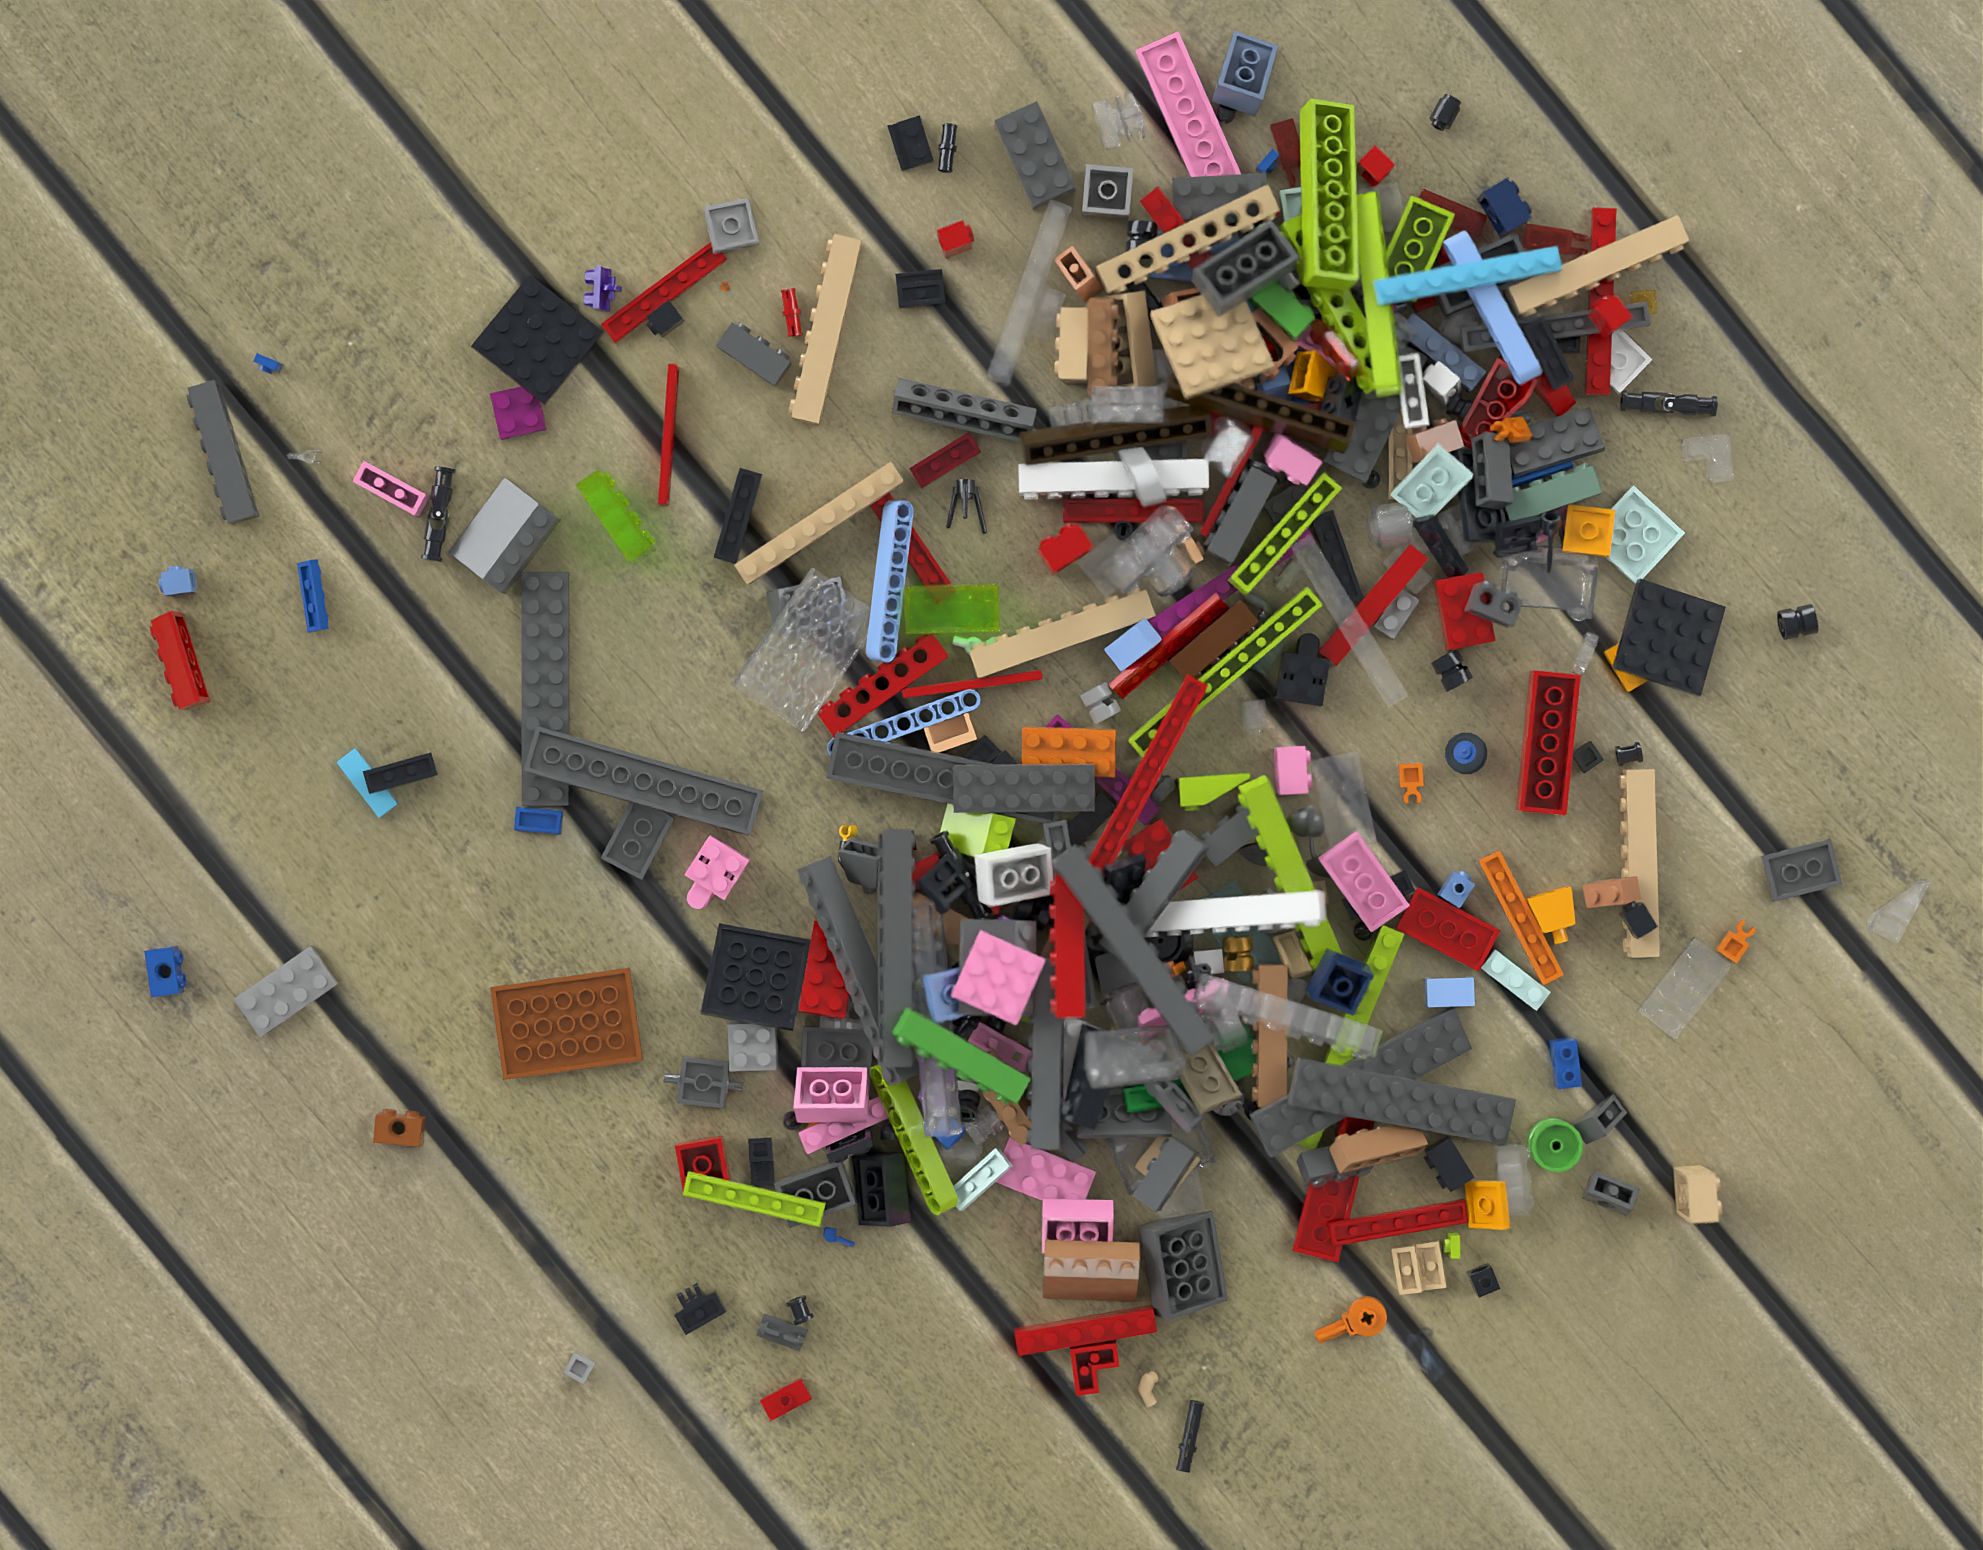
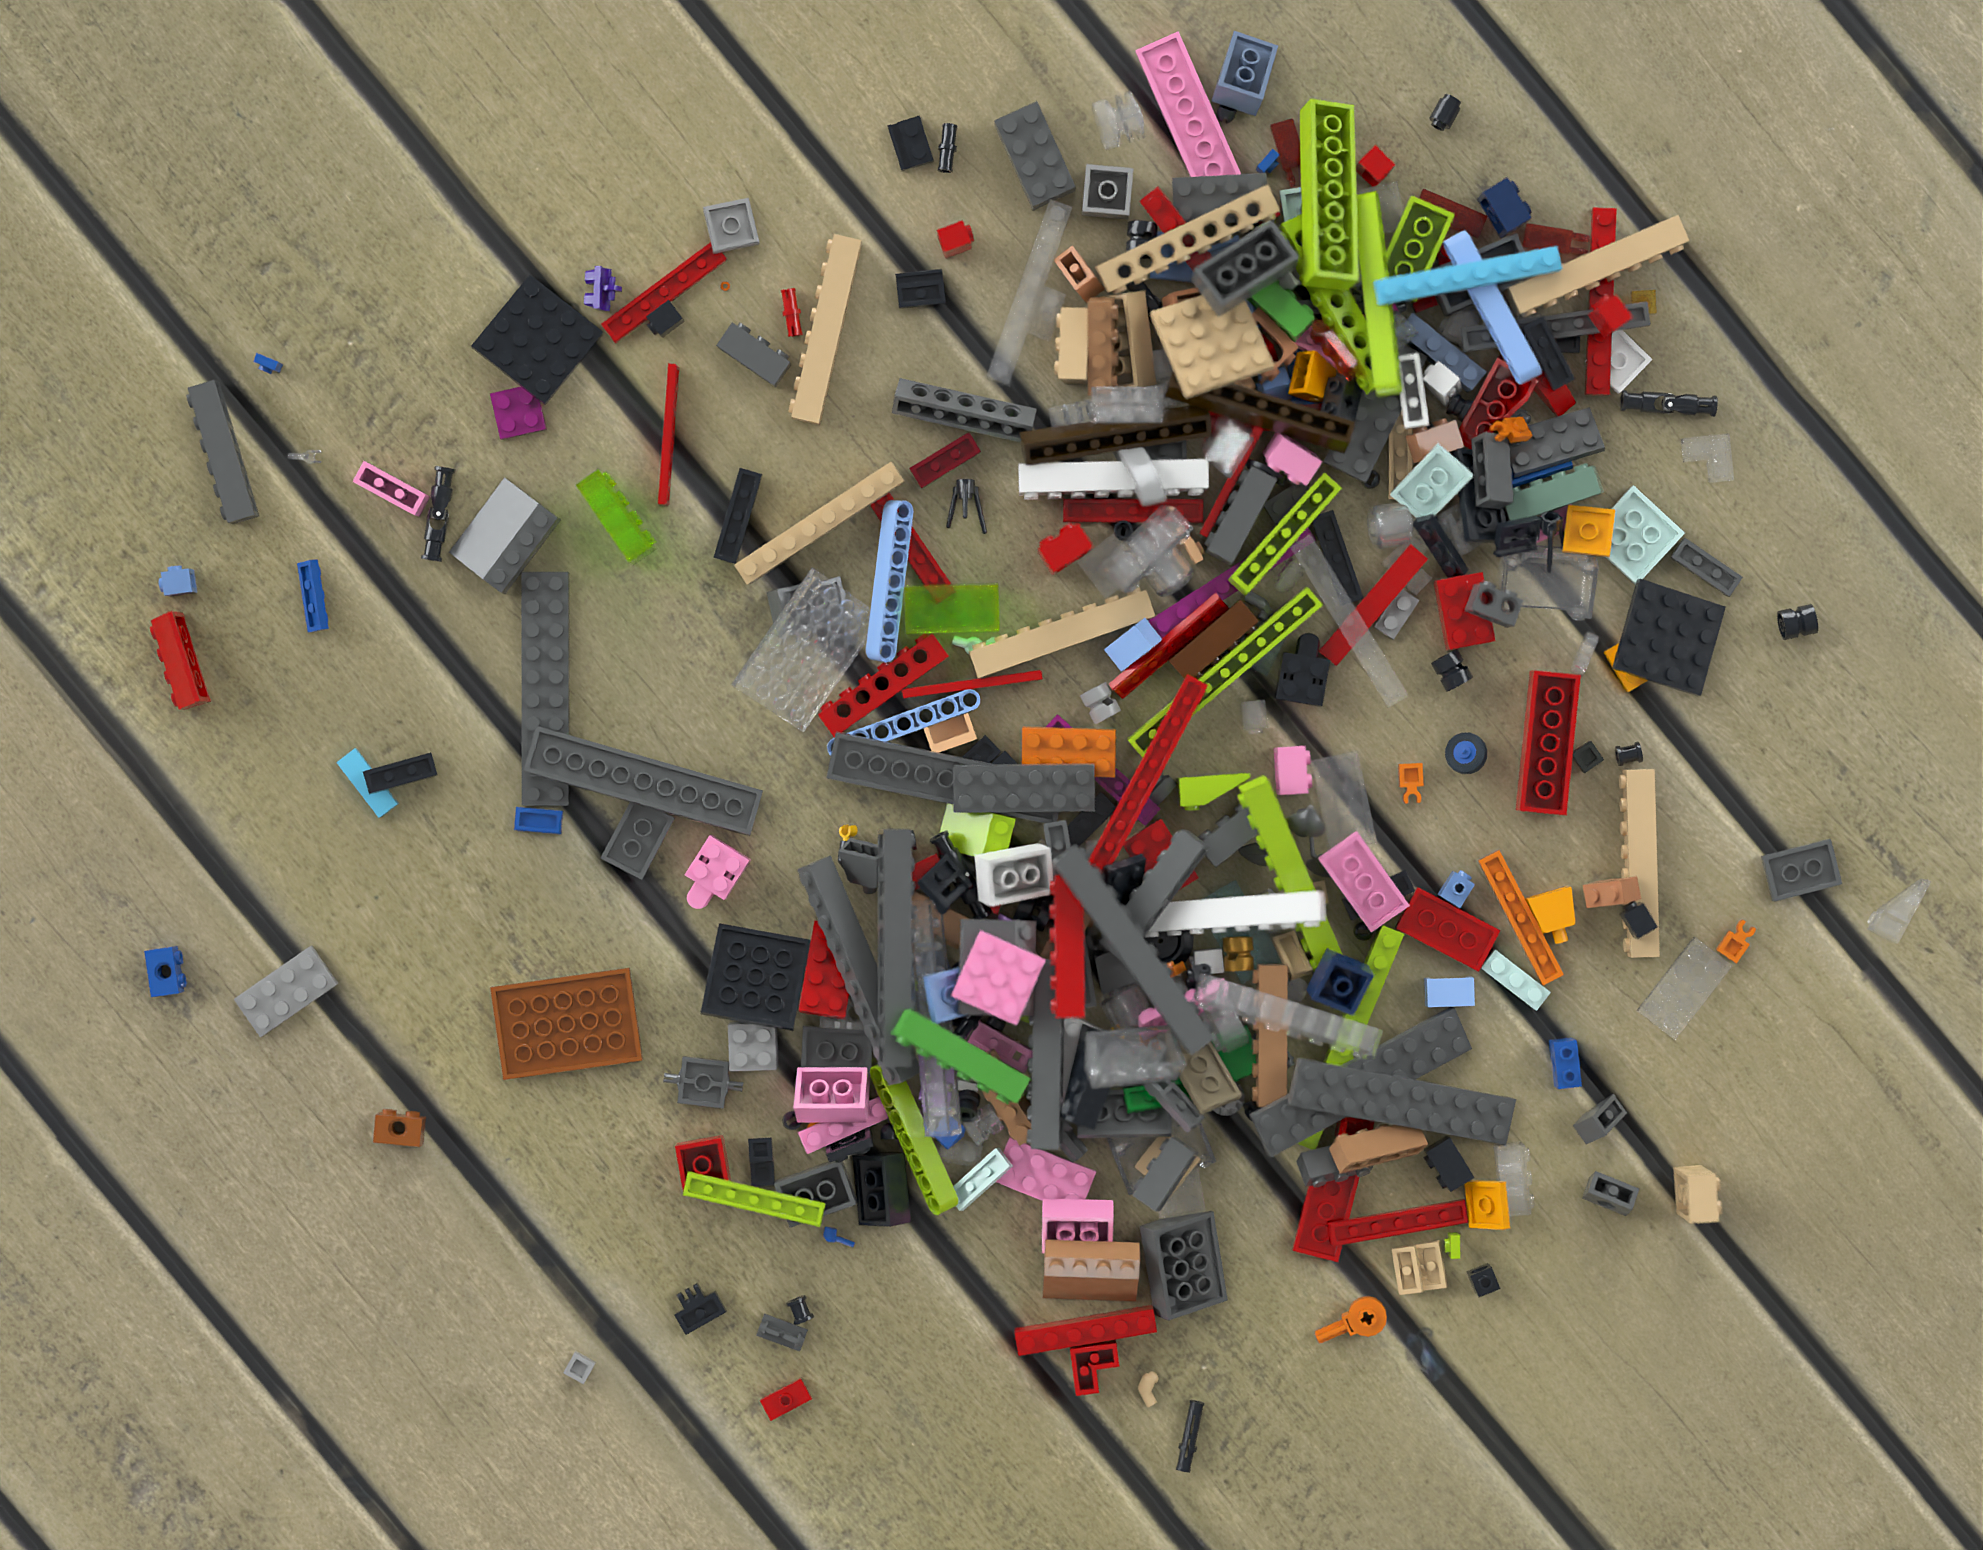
(1560, 1157): bright green wheel -> none
(1706, 567): none -> dark grey plate

